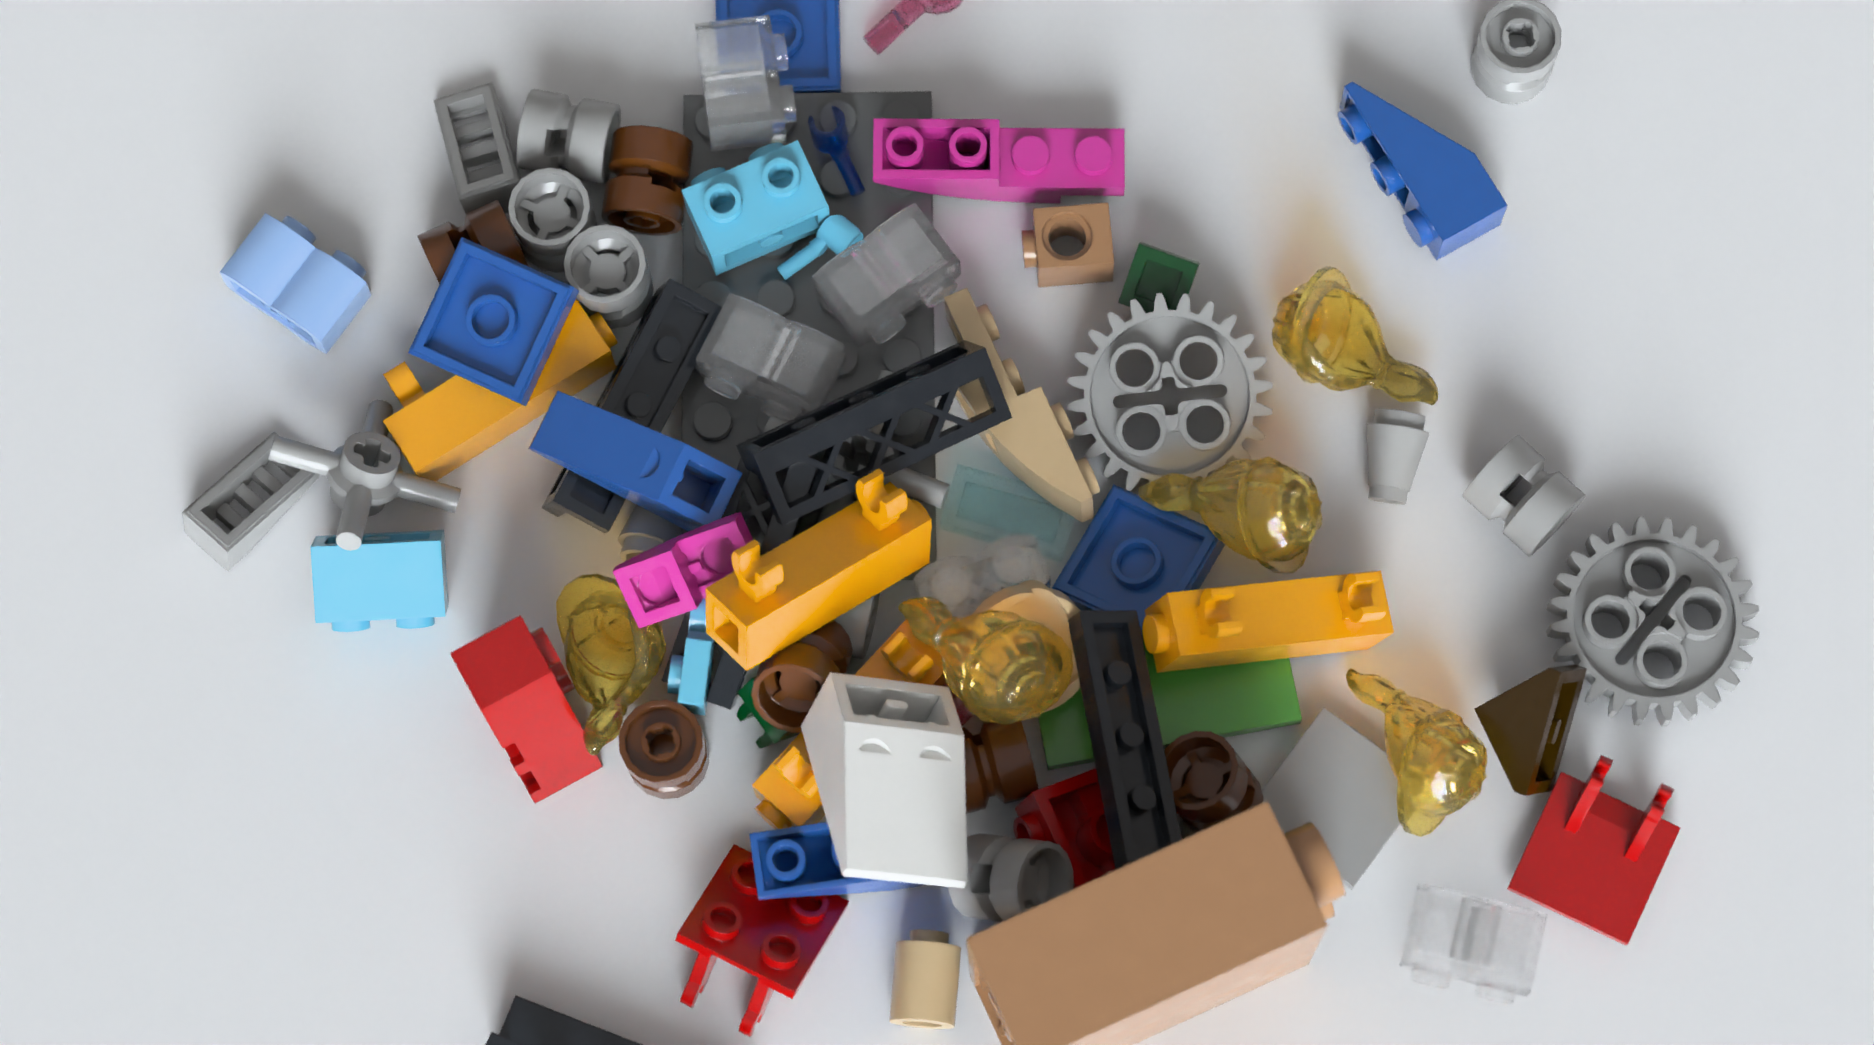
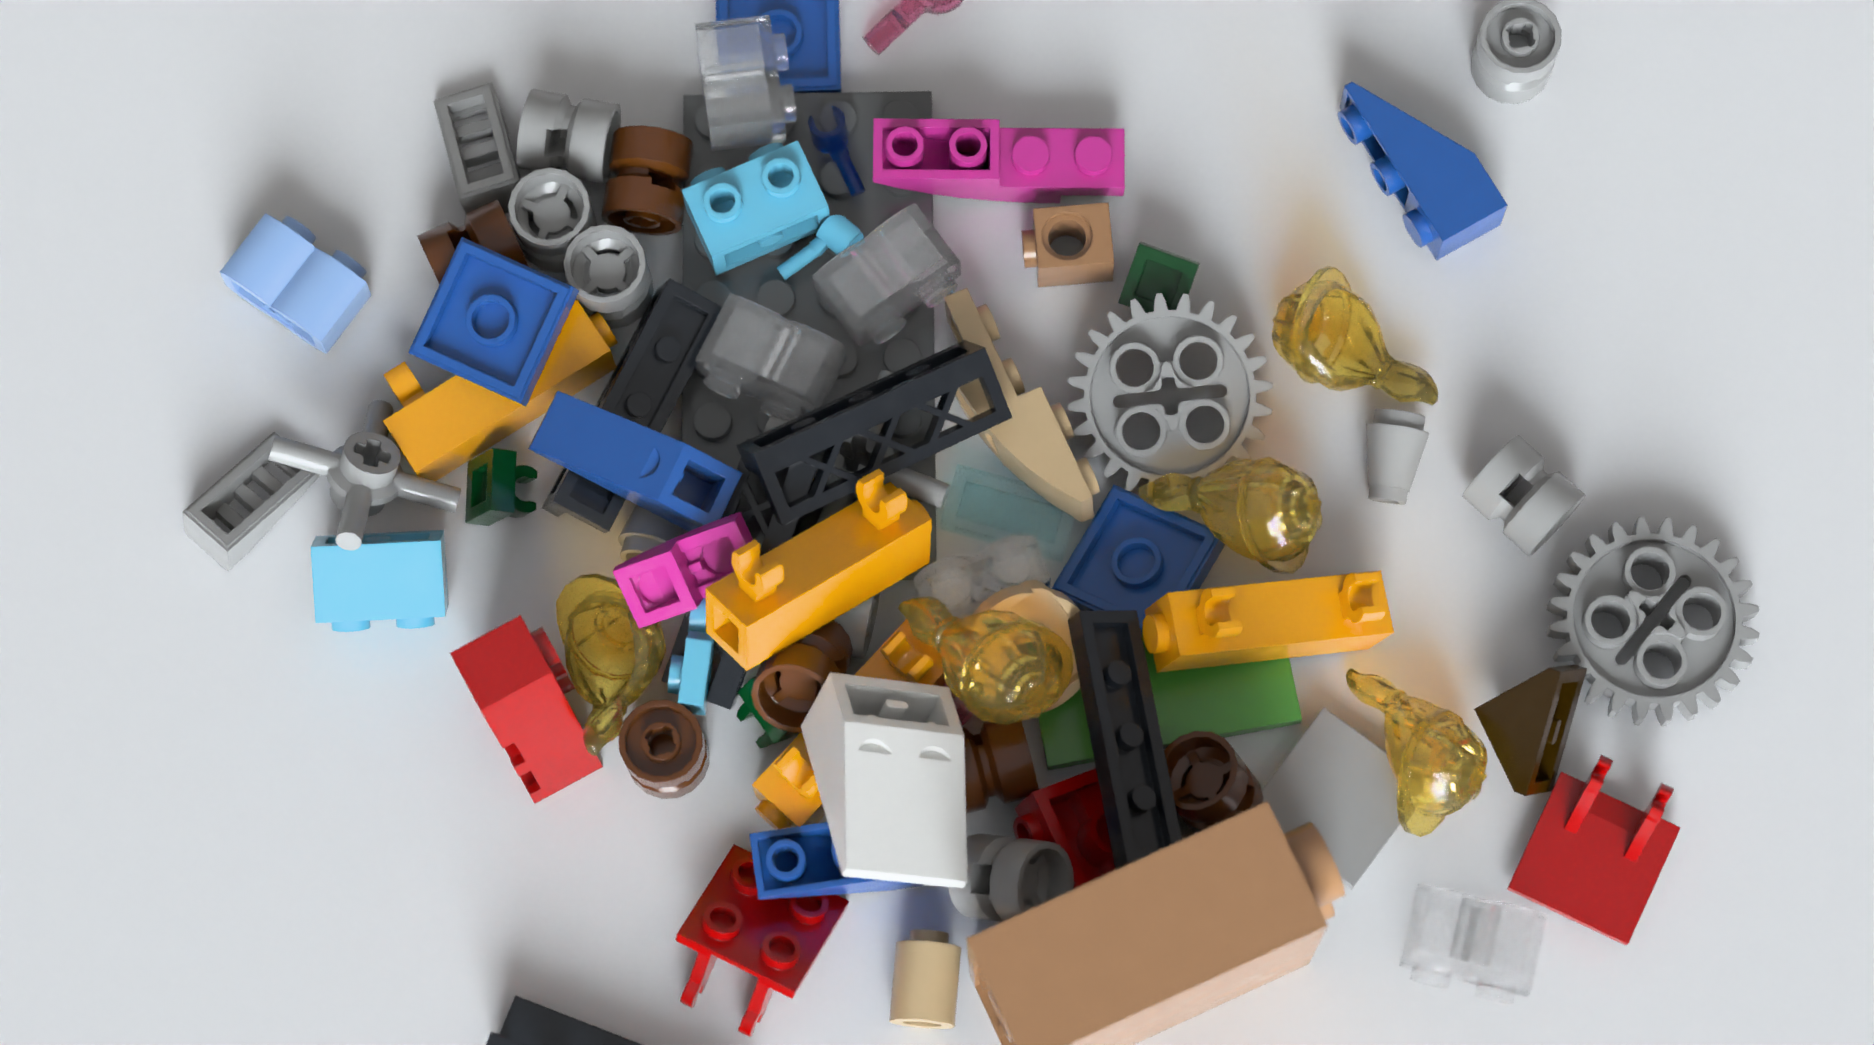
(492, 487): none -> dark green tile

